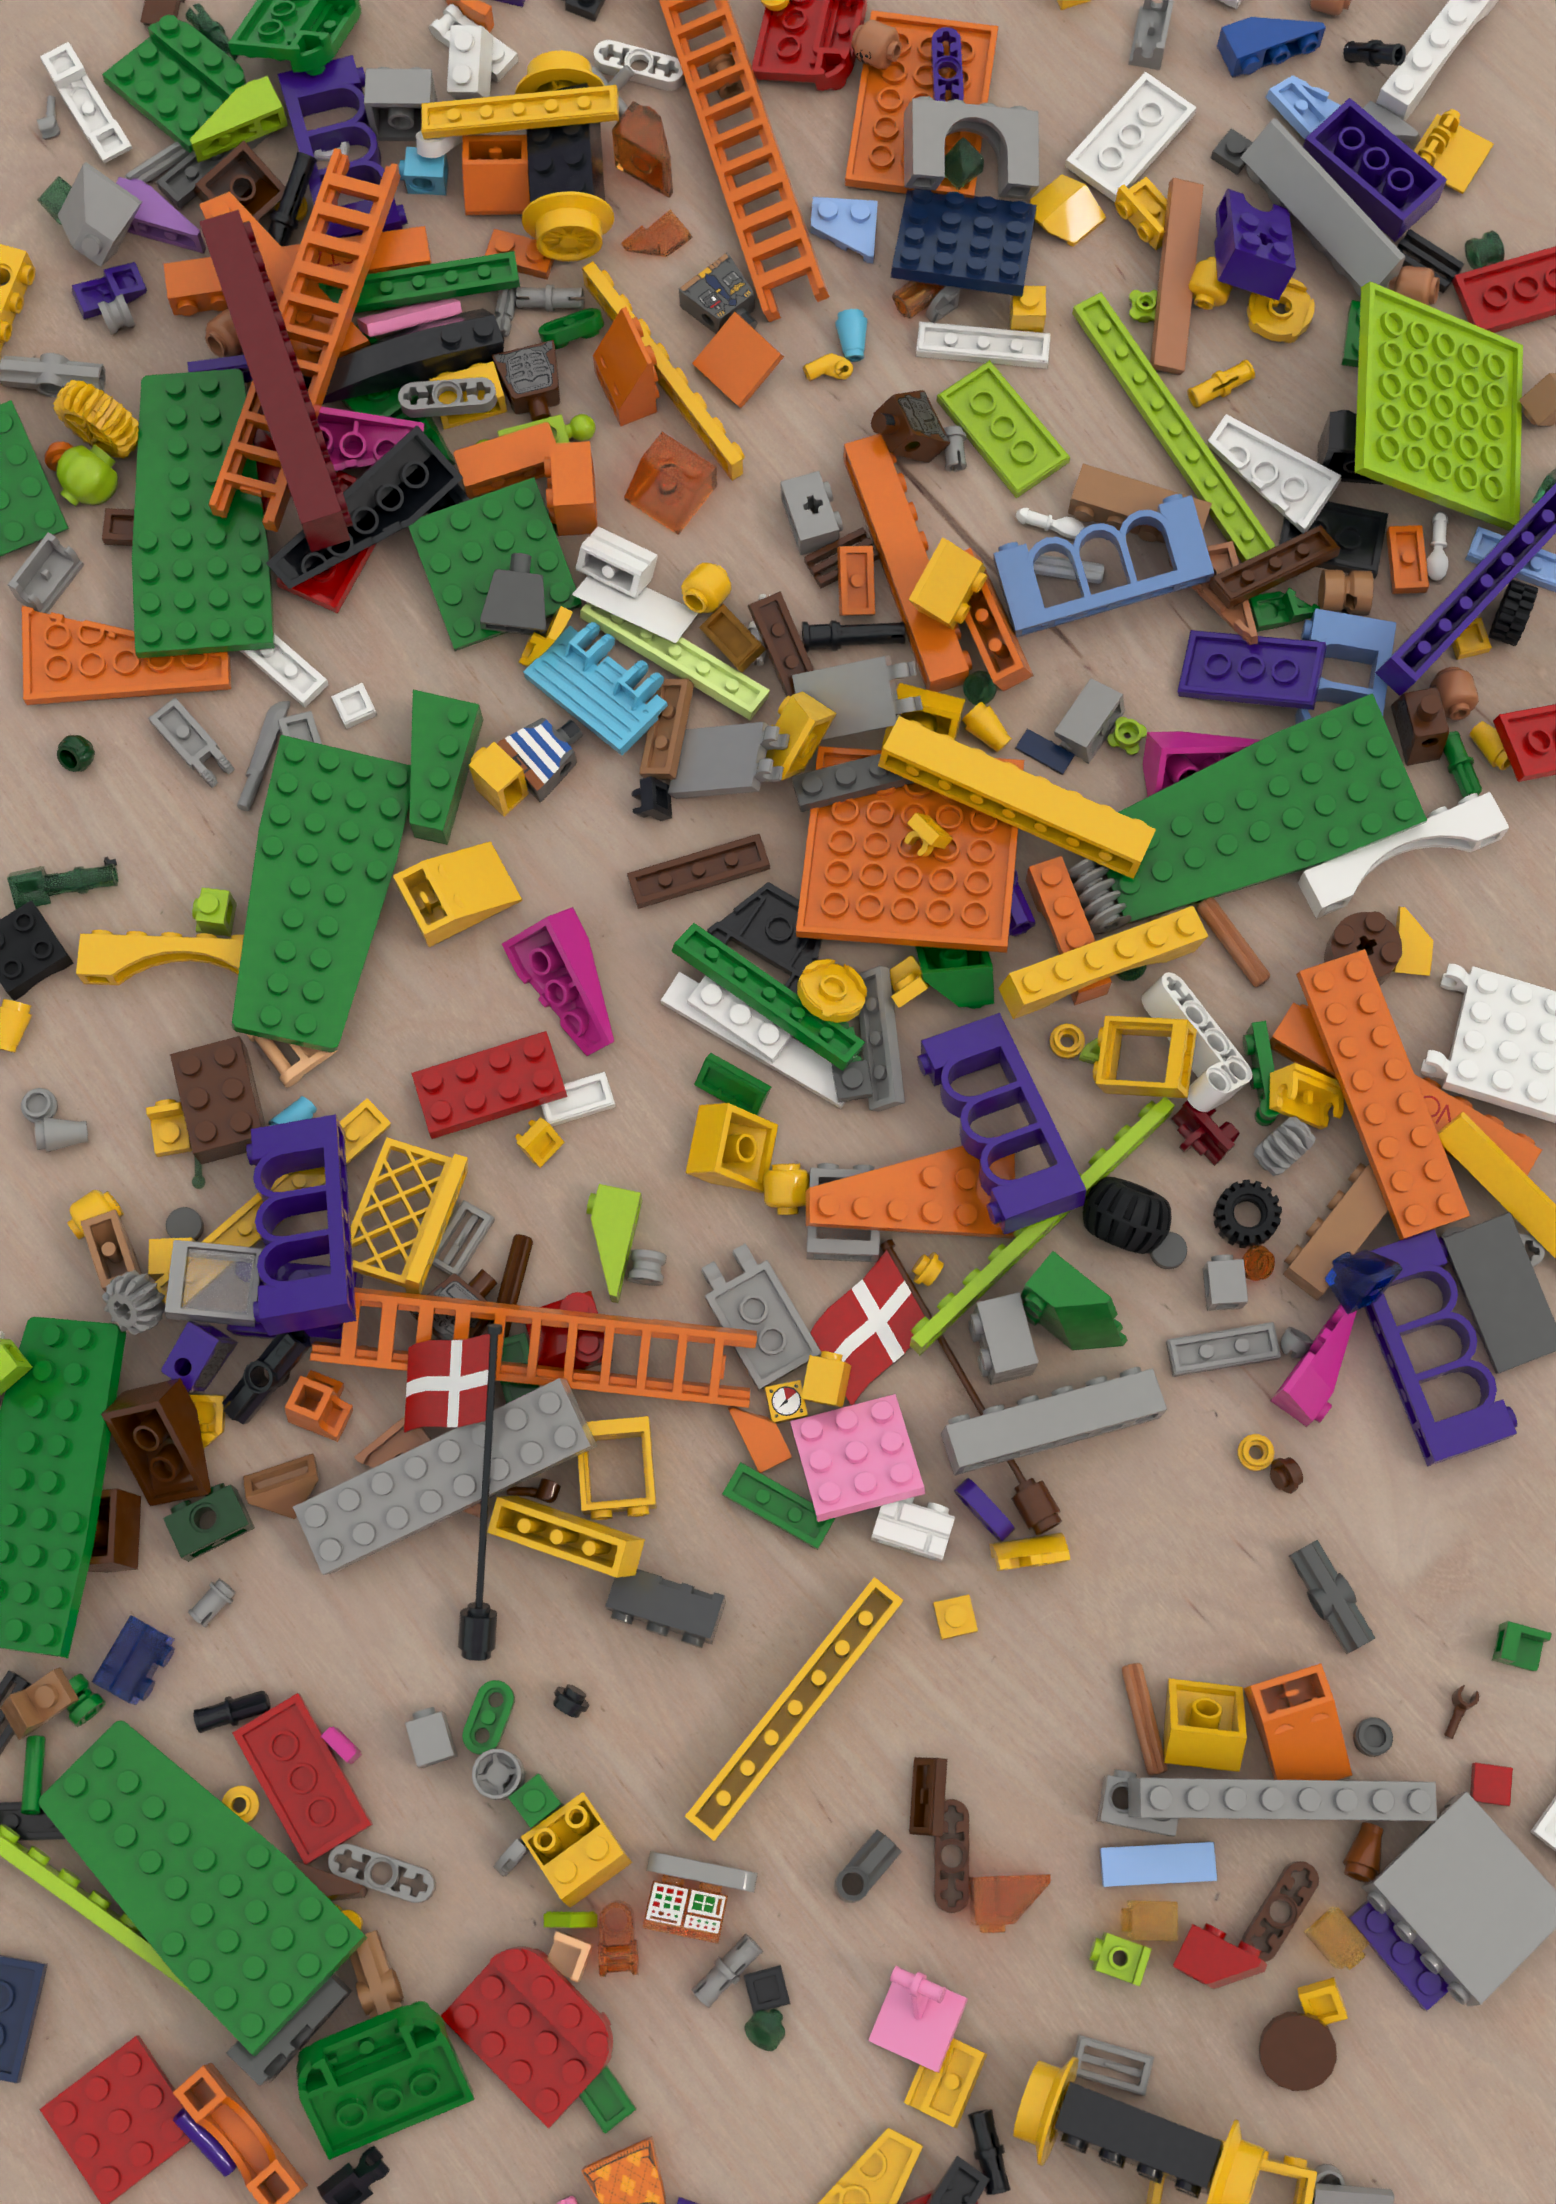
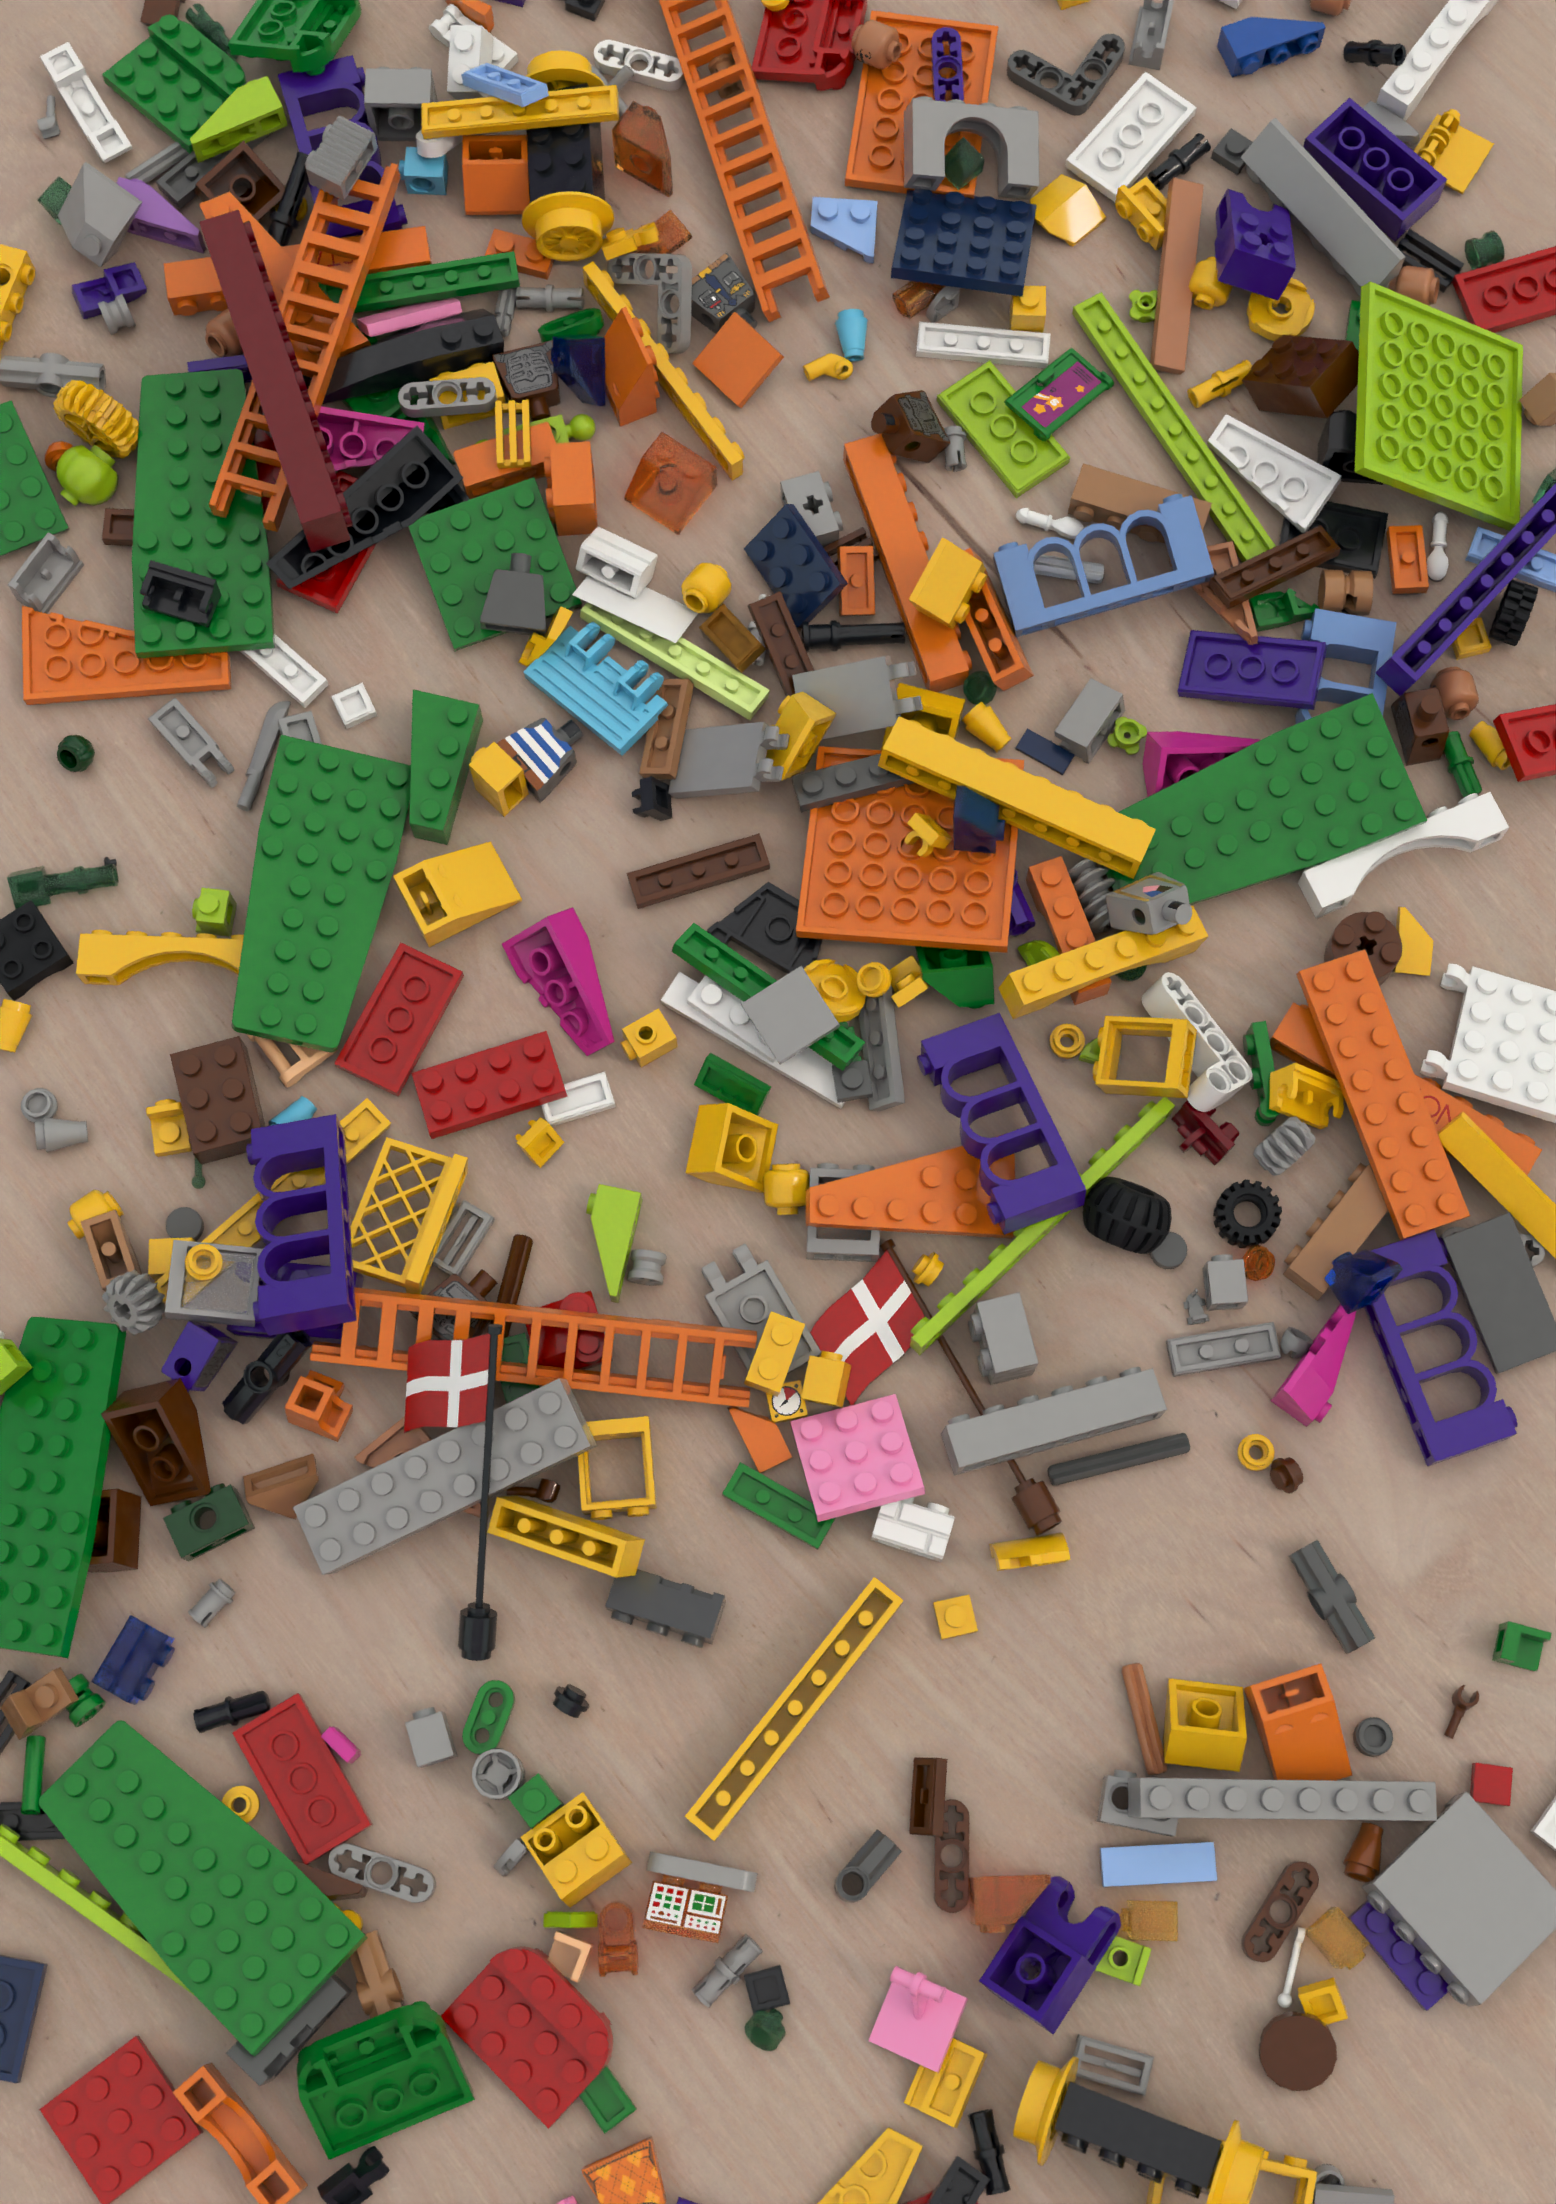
(180, 593): none -> black hinge
(200, 1251): none -> yellow plate
(205, 2143): dark purple piece -> none
(210, 1415): yellow slope -> none
(340, 157): none -> light grey brick
(399, 1019): none -> red plate
(505, 84): none -> light blue tile
(512, 408): none -> yellow tile
(581, 365): none -> clear blue slope
(623, 242): none -> yellow plate
(648, 1038): none -> yellow brick
(668, 286): none -> light grey beam
(774, 1354): none -> yellow brick
(790, 1015): none -> light grey tile
(795, 564): none -> dark blue plate
(874, 979): none -> yellow plate
(976, 822): none -> clear blue slope
(984, 1509): dark purple beam -> none
(1037, 951): none -> lime tile
(1056, 1949): none -> dark purple brick
(1066, 389): none -> door
(1068, 85): none -> dark grey beam
(1071, 1306): green wedge -> none
(1118, 1459): none -> dark grey axle
(1149, 905): none -> light grey torso
(1179, 161): none -> black pin
(1195, 1309): none -> light grey piece
(1215, 1961): red slope -> none
(1233, 942): nougat axle -> none
(1285, 1999): none -> white hinge
(1301, 104): light blue wing -> none
(1304, 376): none -> reddish brown brick

